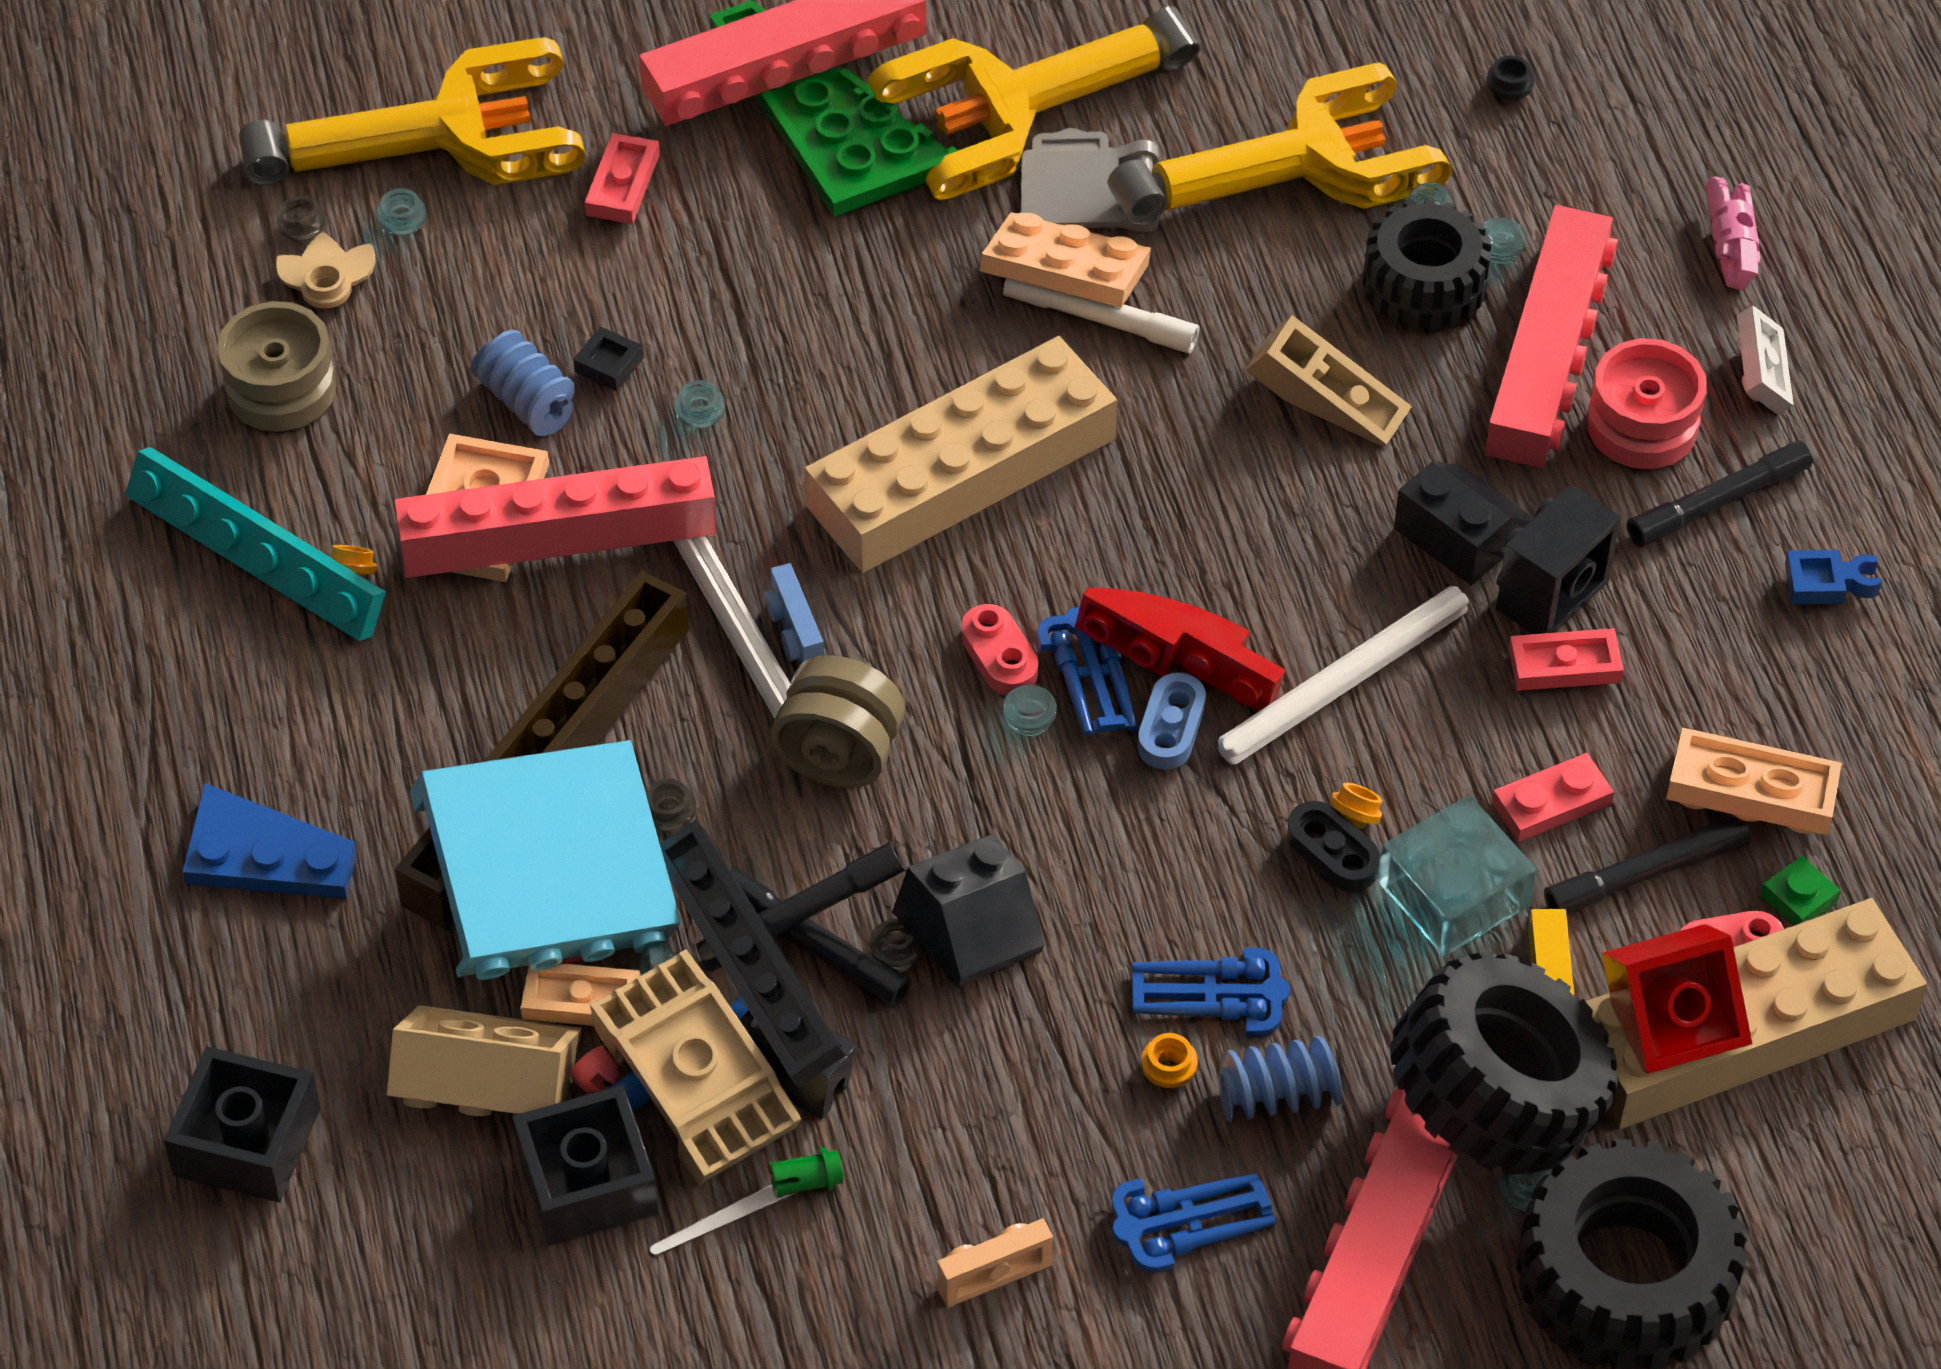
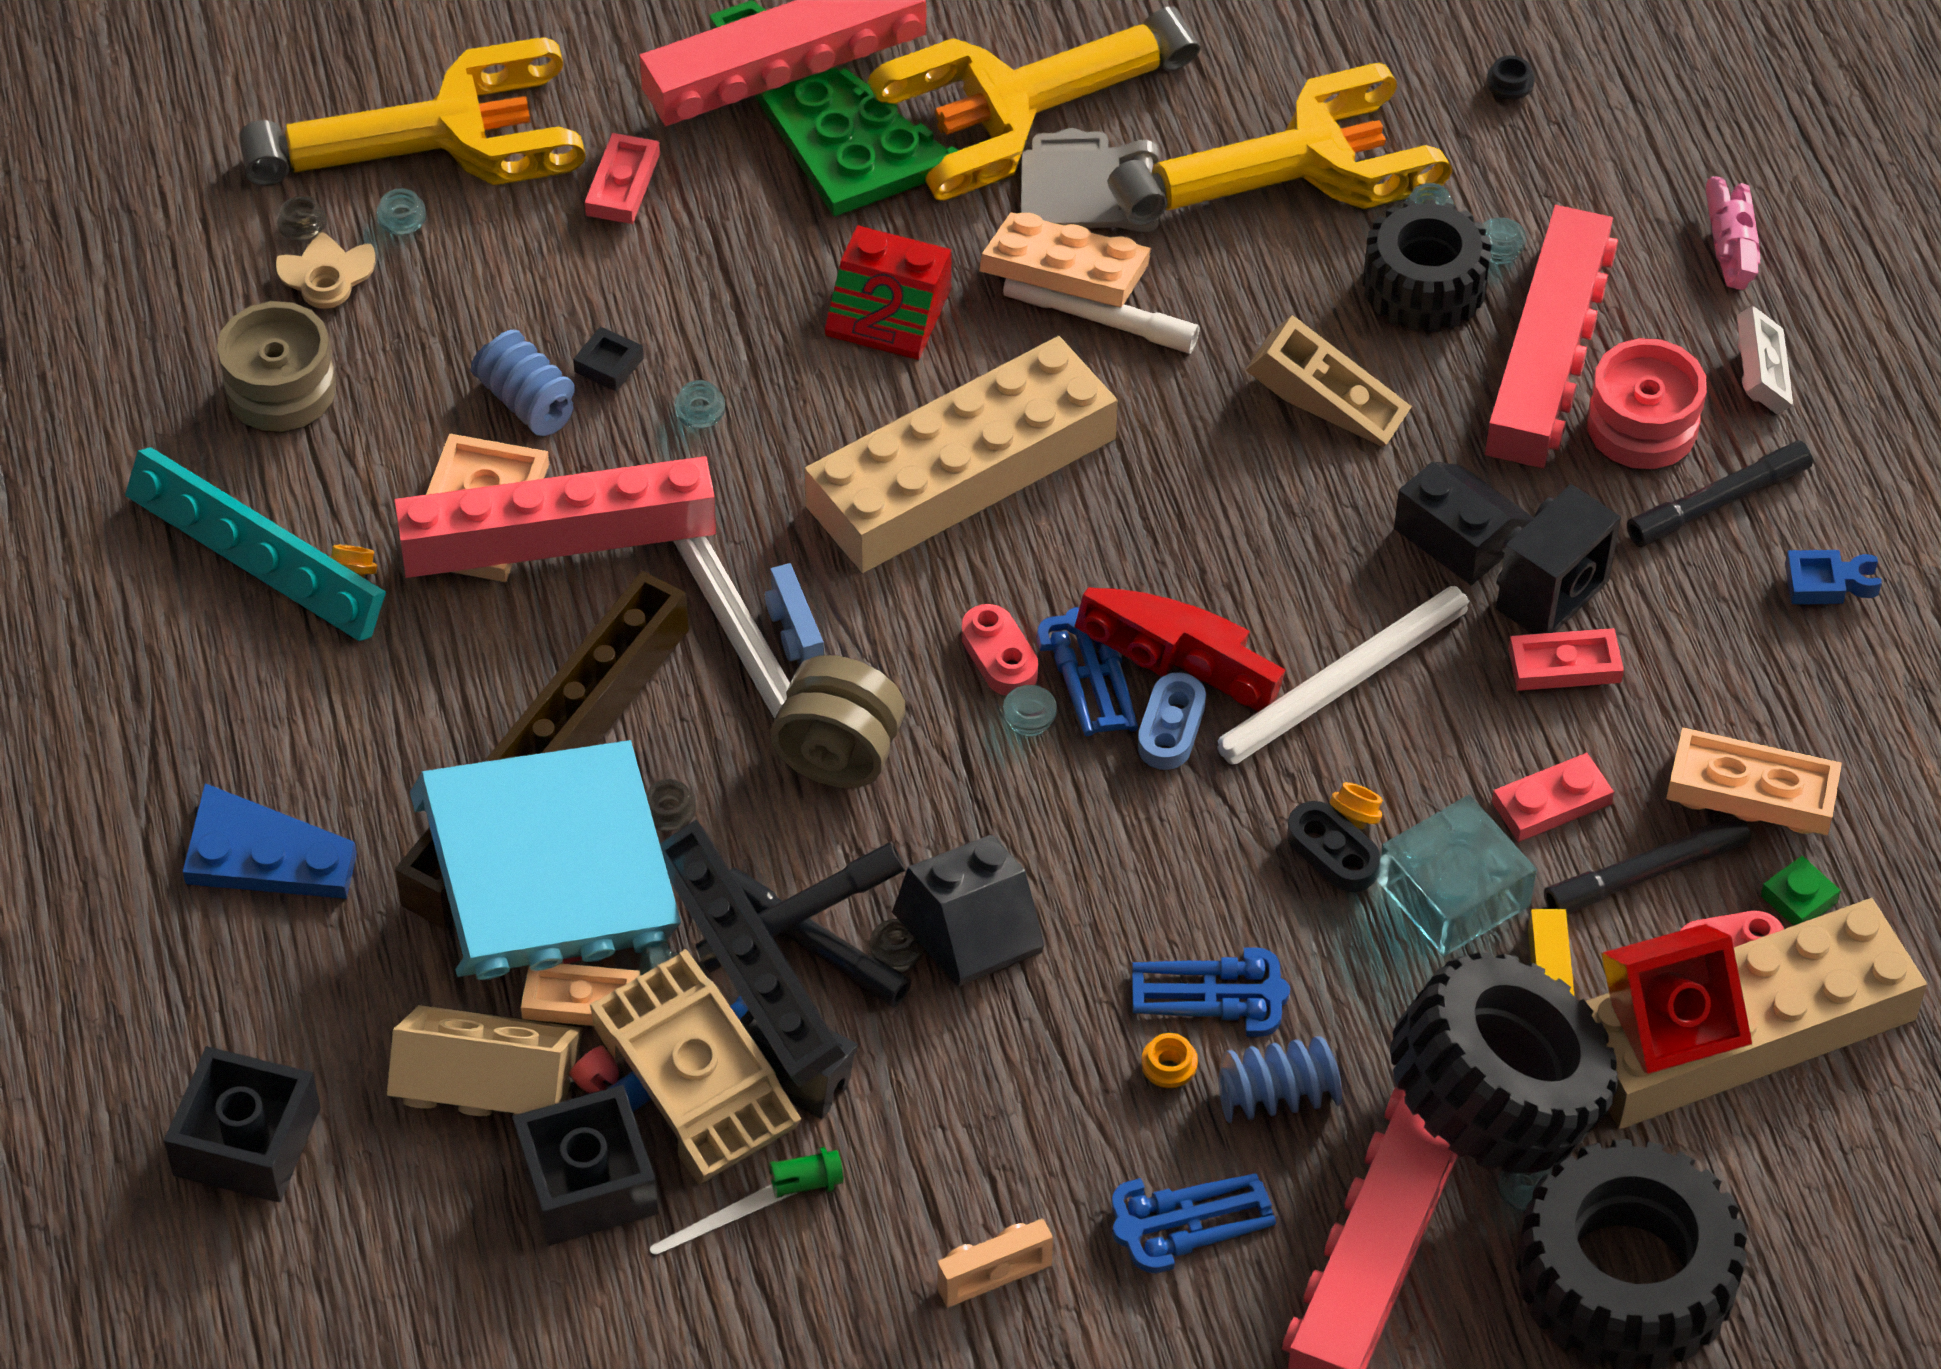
(889, 292): none -> red slope

